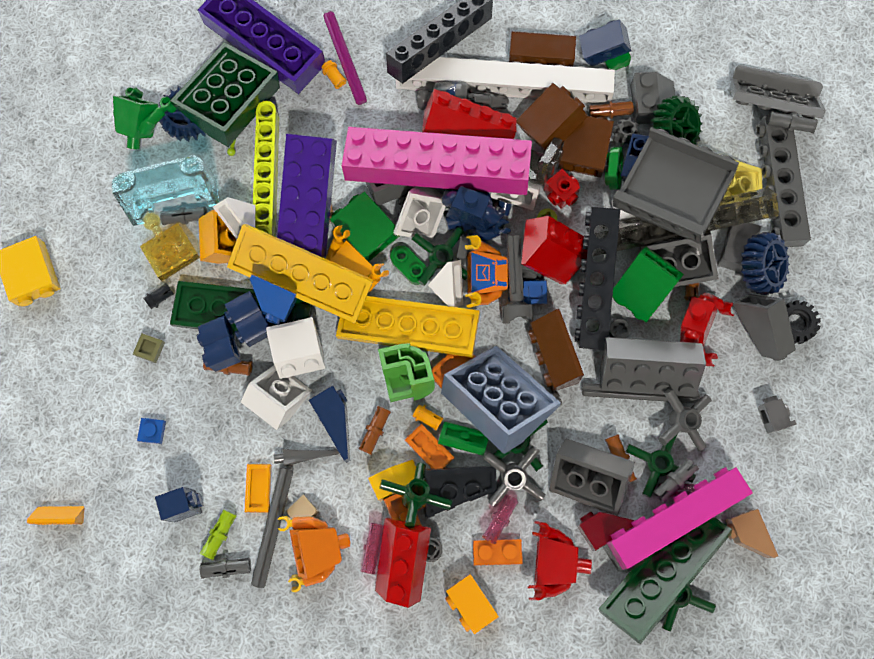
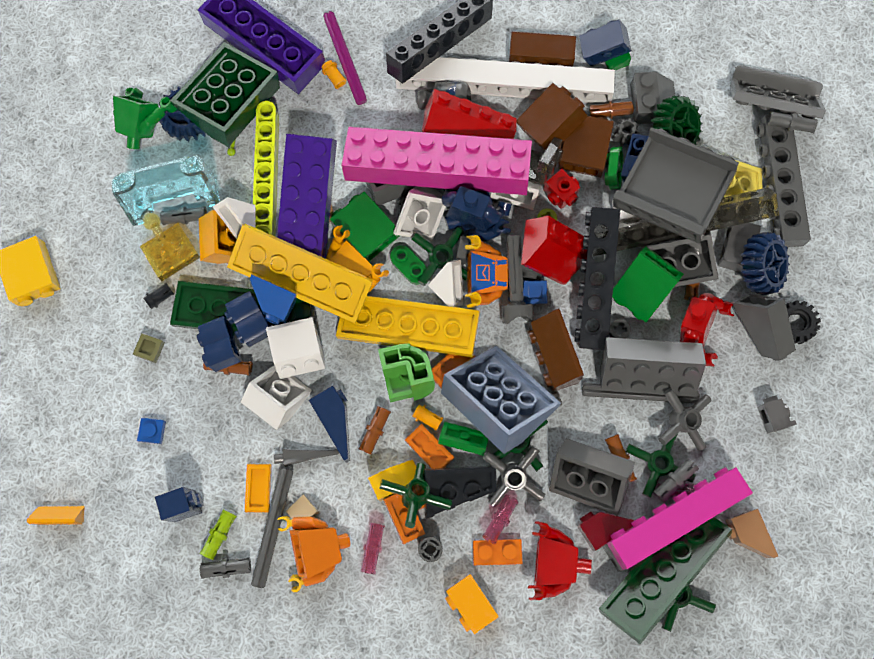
(402, 562): red slope -> none
(490, 100): dark grey pin -> none

